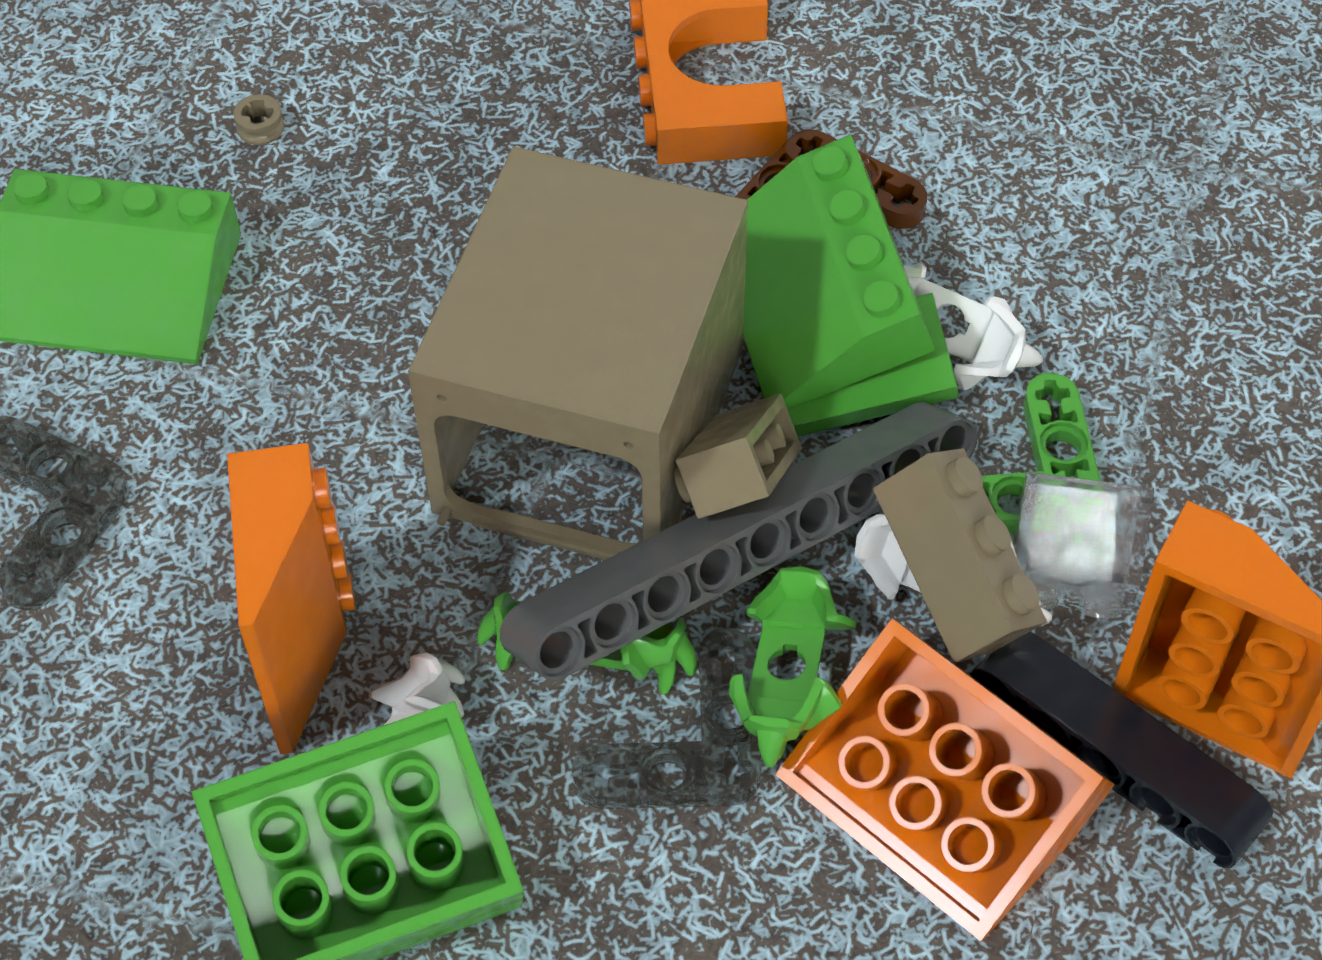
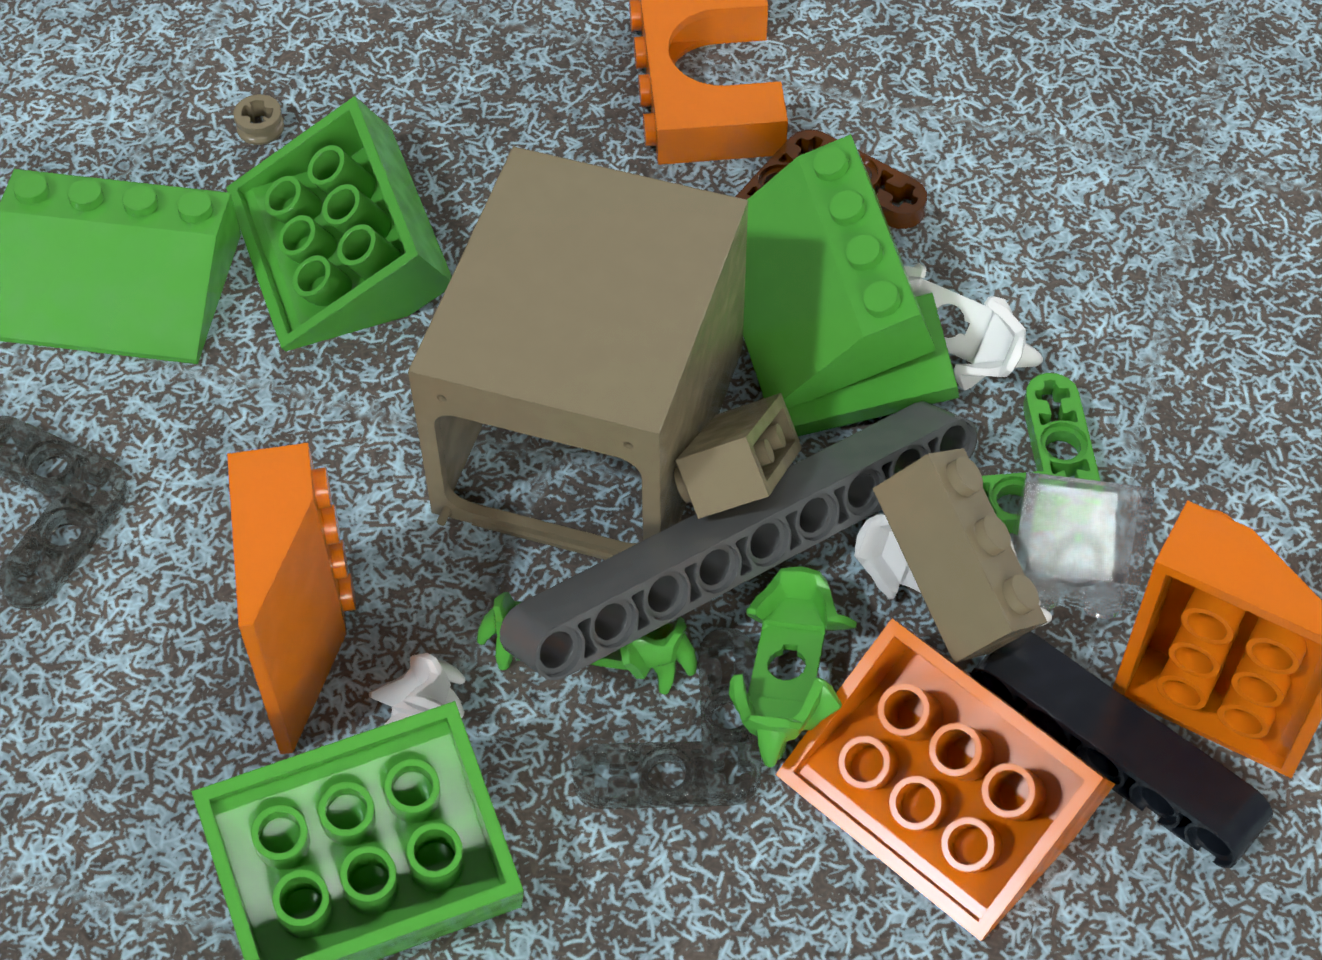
(338, 230): none -> bright green slope

